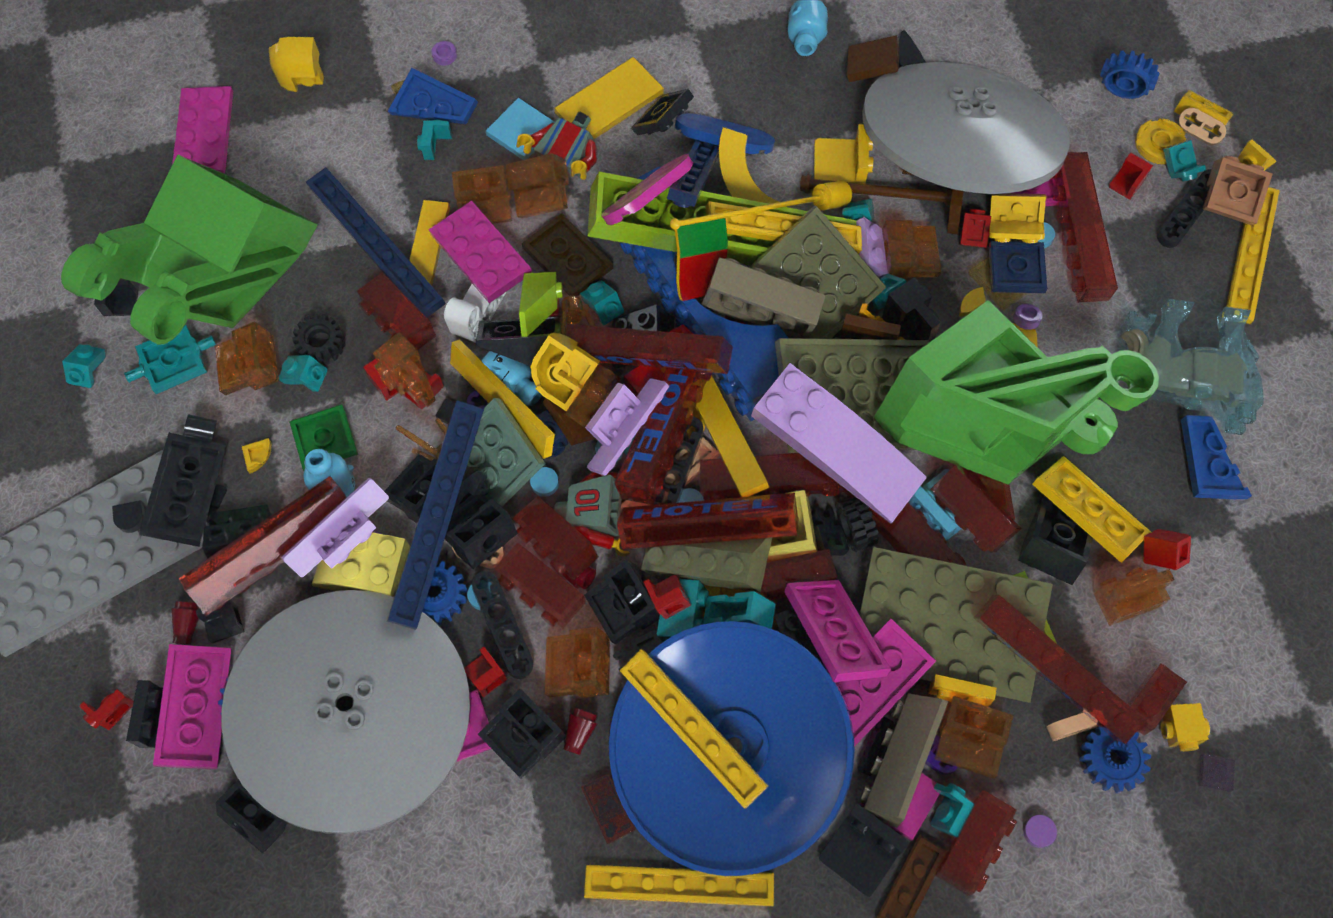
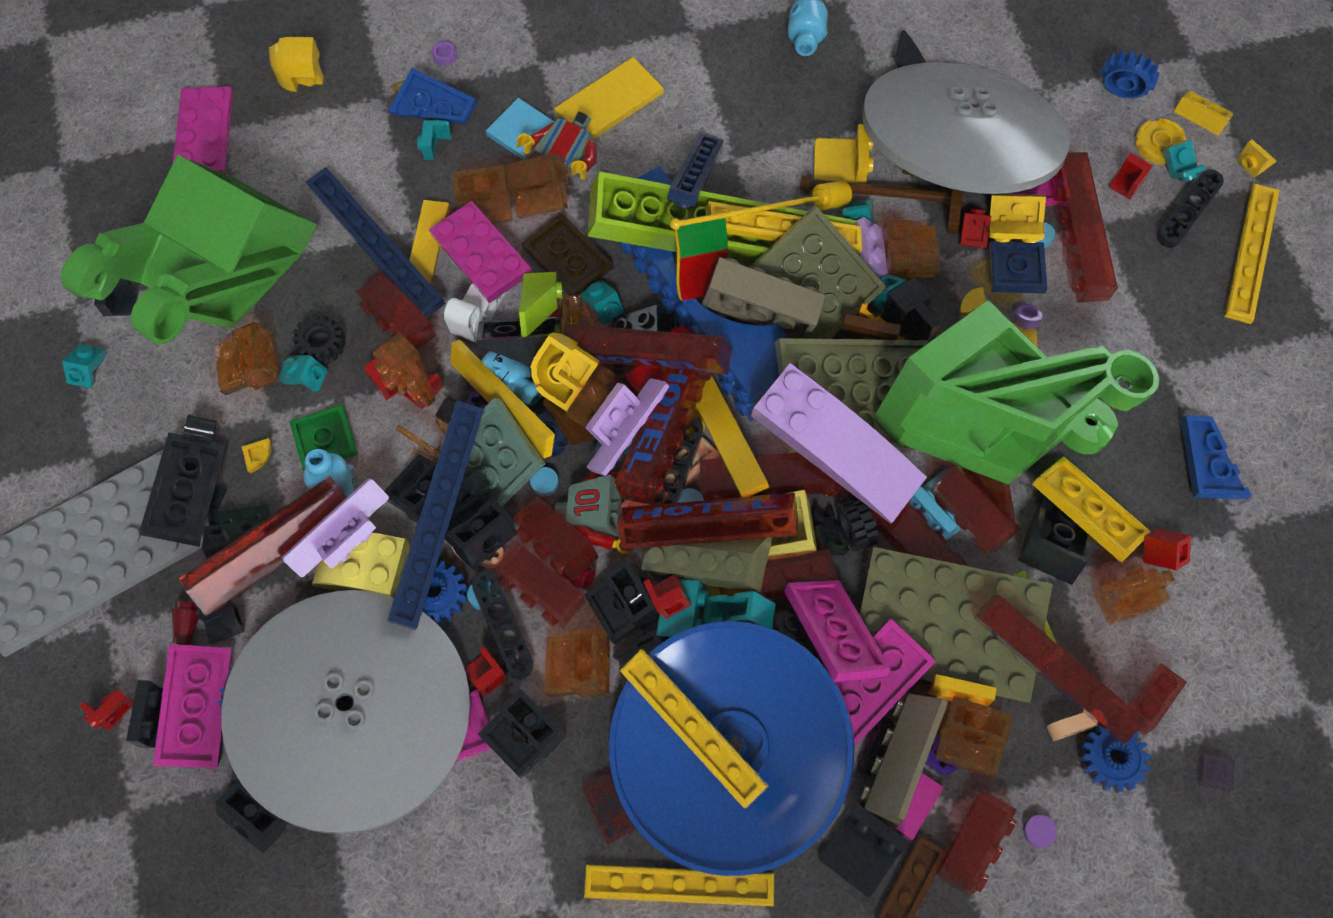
(129, 516): black tile -> none
(171, 362): teal plate -> none
(579, 729): dark red cone -> none
(647, 189): dark pink tile -> none
(662, 112): black plate -> none
(709, 130): blue tile -> none
(735, 169): yellow tile -> none
(873, 58): reddish brown tile -> none
(952, 811): teal bracket -> none
(1185, 726): yellow brick -> none
(1201, 377): clear light blue piece -> none
(1205, 121): light nougat beam -> none
(1237, 189): nougat plate -> none

